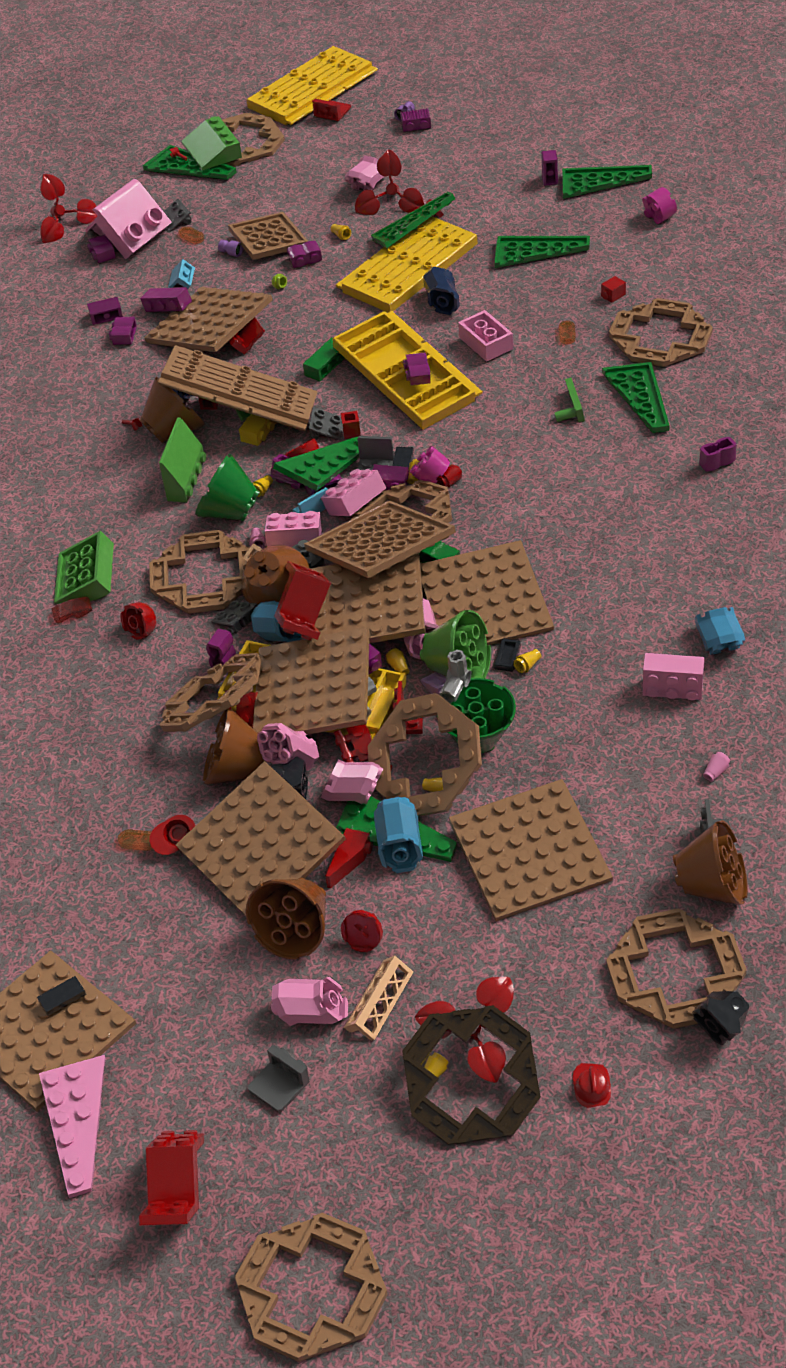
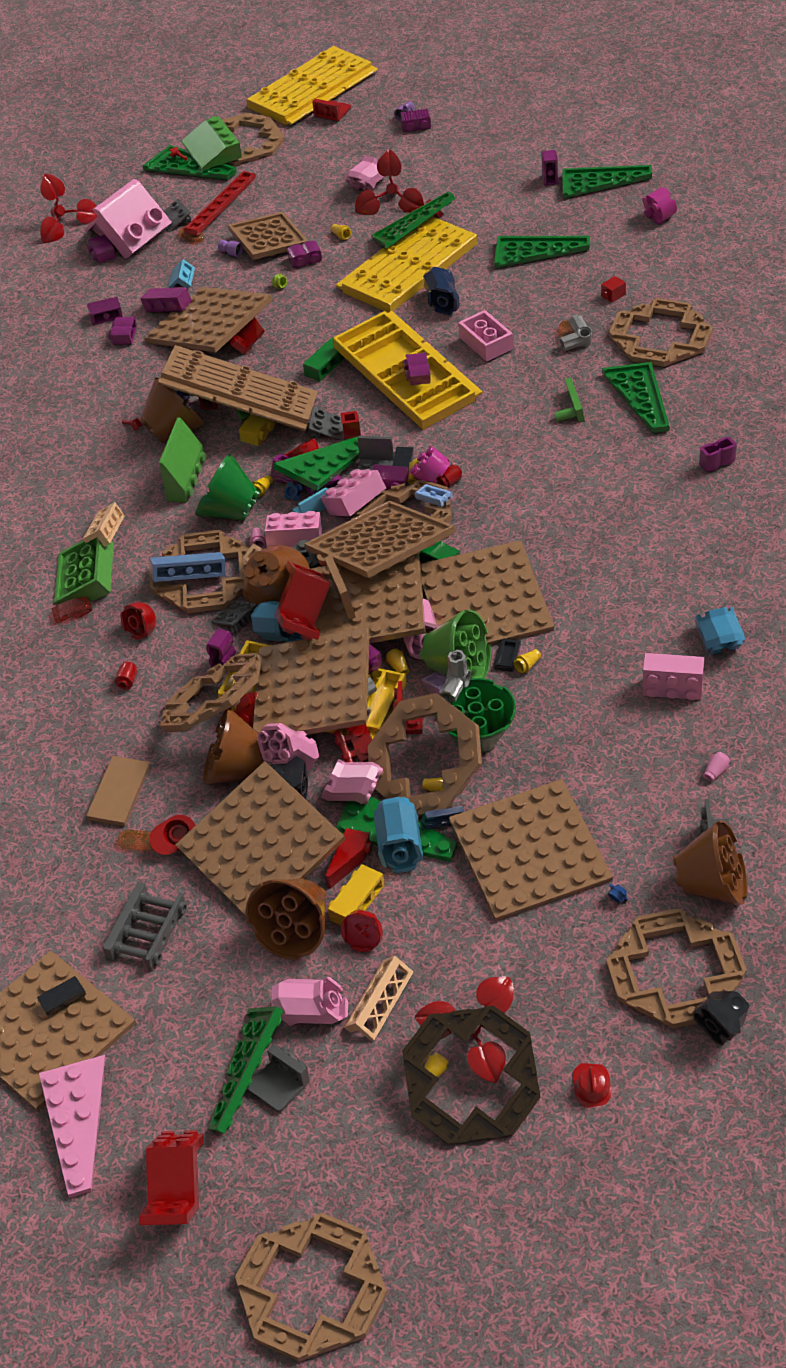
(105, 524): none -> light nougat fence
(118, 791): none -> medium nougat tile
(126, 675): none -> red brick
(132, 913): none -> dark grey fence
(187, 566): none -> medium blue brick
(227, 196): none -> red tile
(244, 1061): none -> green wing
(290, 487): none -> blue plate
(338, 583): none -> medium nougat tile
(356, 894): none -> yellow brick
(433, 495): none -> light blue tile
(439, 817): none -> tile
(581, 337): none -> light grey piece
(617, 893): none -> blue plate

